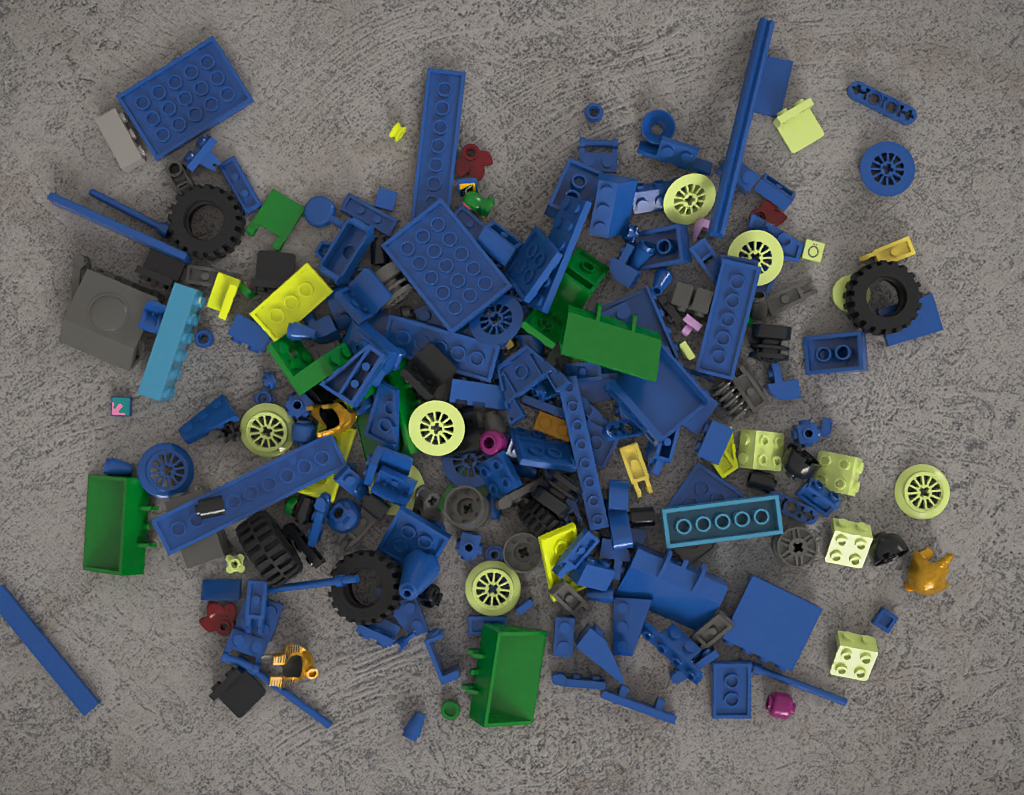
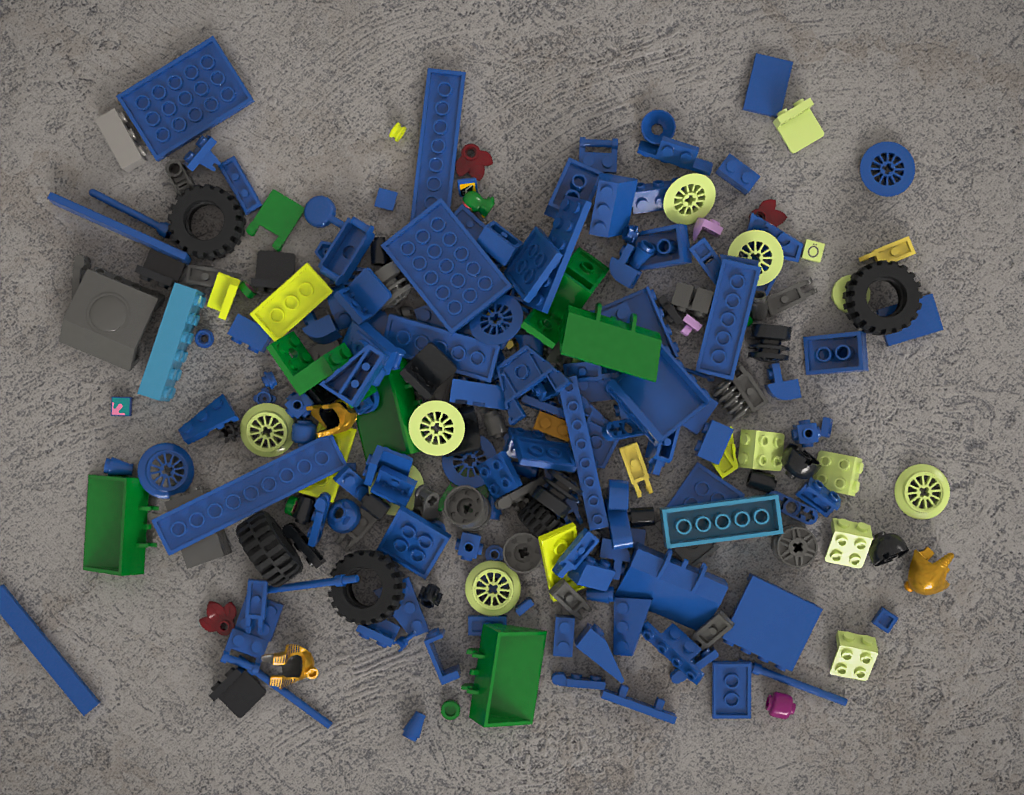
(152, 316): blue bracket -> none
(210, 507): black brick -> none
(221, 589): blue slope -> none
(240, 563): yellowish green plate -> none
(300, 332): blue cone -> none
(369, 215): blue tile -> none
(384, 417): blue wing -> none
(417, 573): blue cone -> none
(493, 442): magenta head -> none
(593, 106): blue plate -> none
(661, 280): blue cone -> none
(686, 351): yellowish green tile -> none
(741, 128): blue axle -> none
(775, 192): blue slope -> none
(883, 99): blue beam -> none

